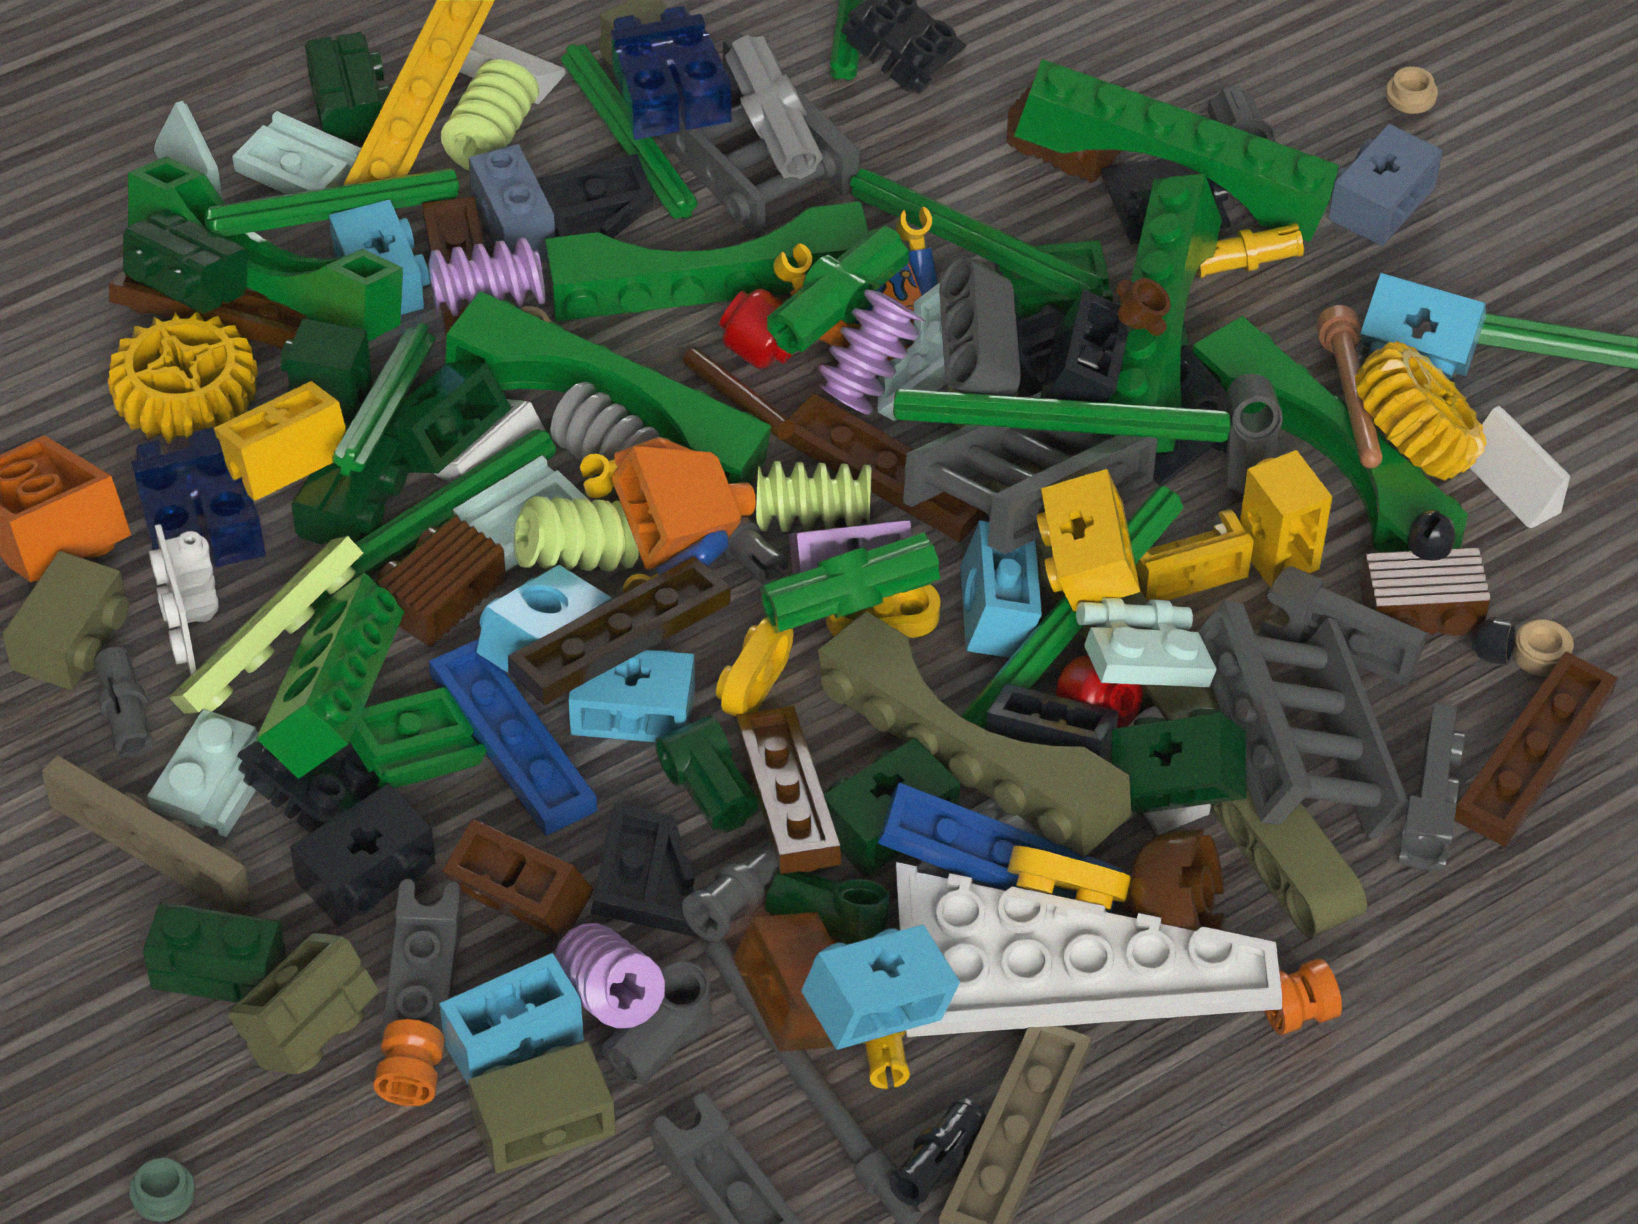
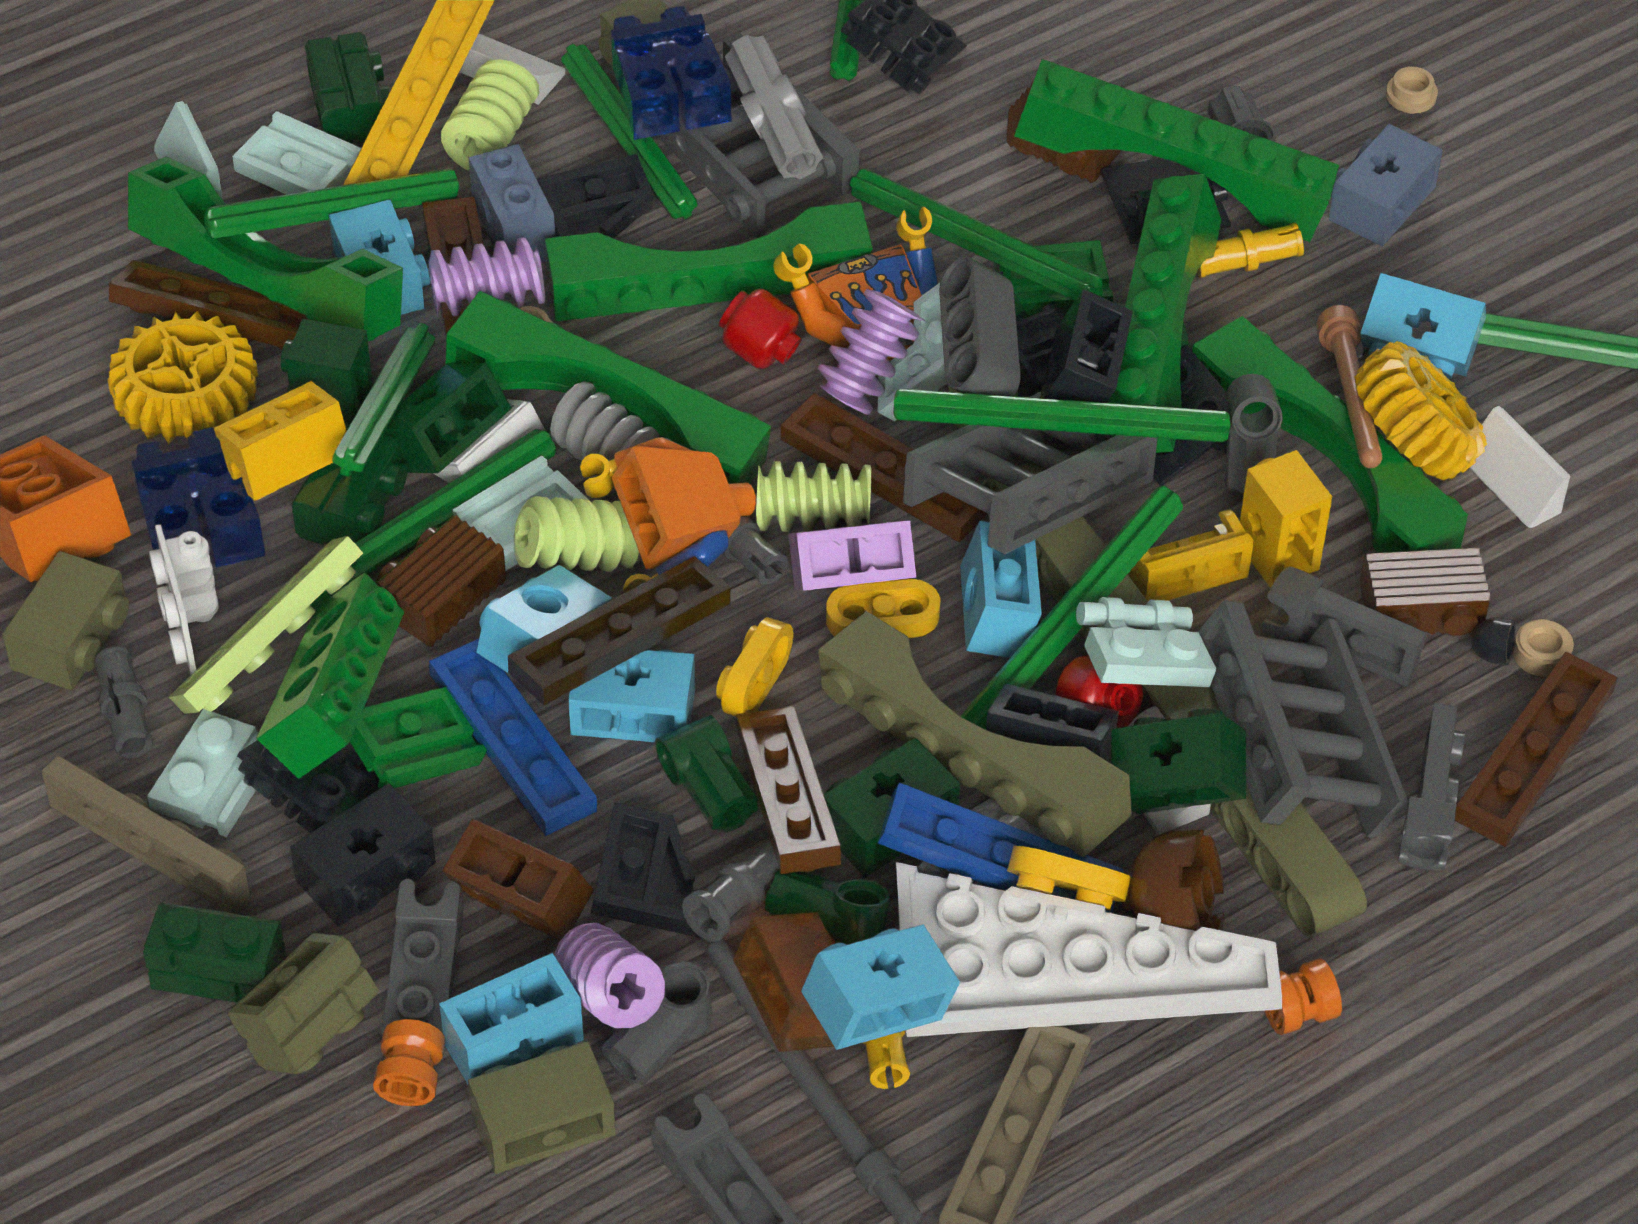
(162, 1190): sand green plate -> none
(185, 261): dark green brick -> none
(738, 392): reddish brown bar -> none
(836, 288): green piece -> none
(850, 582): green piece -> none
(937, 1152): black pin -> none
(1088, 540): yellow brick -> none
(1143, 305): reddish brown plate -> none
(1440, 540): black hinge -> none

